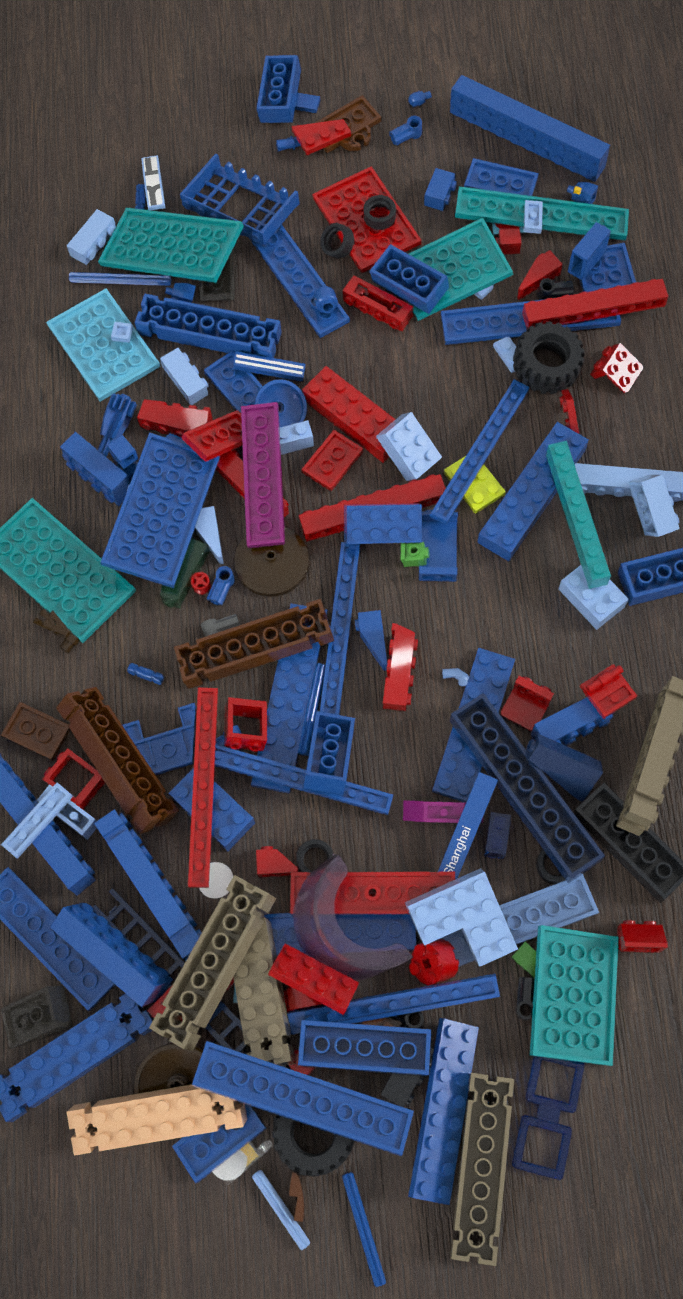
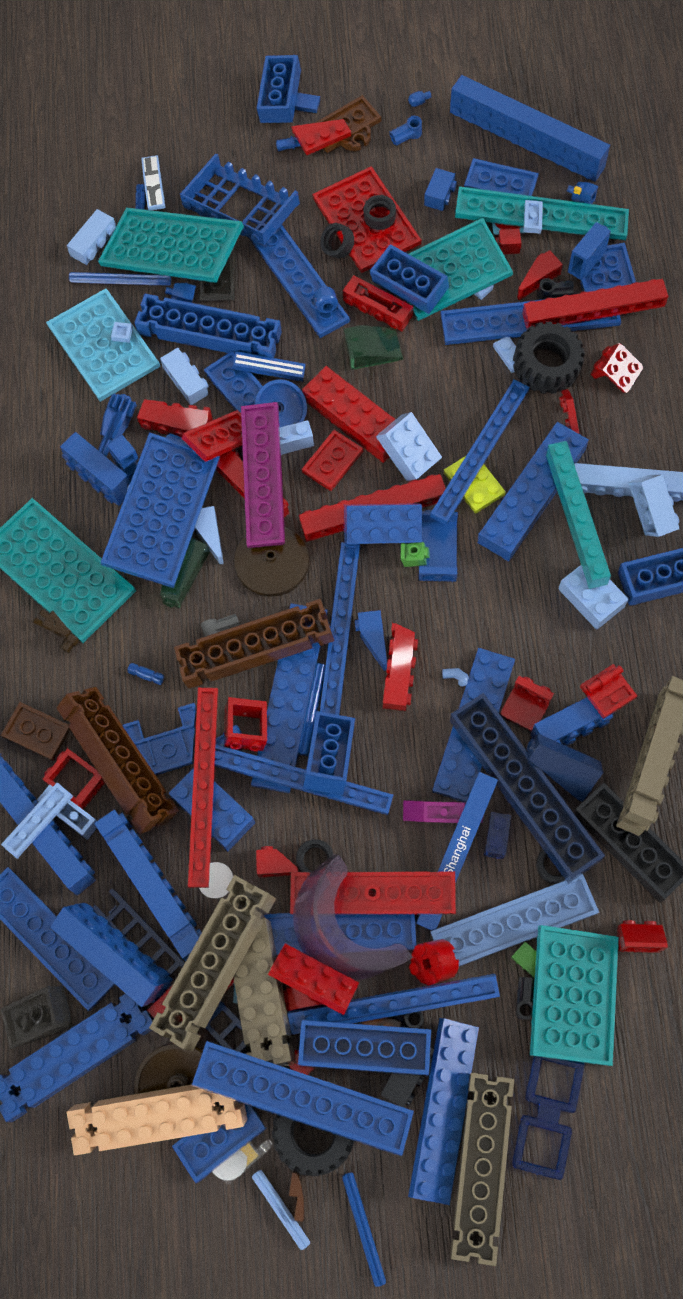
(200, 578): red wheel -> none
(220, 587): blue piece -> none
(371, 346): none -> clear green slope
(467, 906): light blue piece -> none

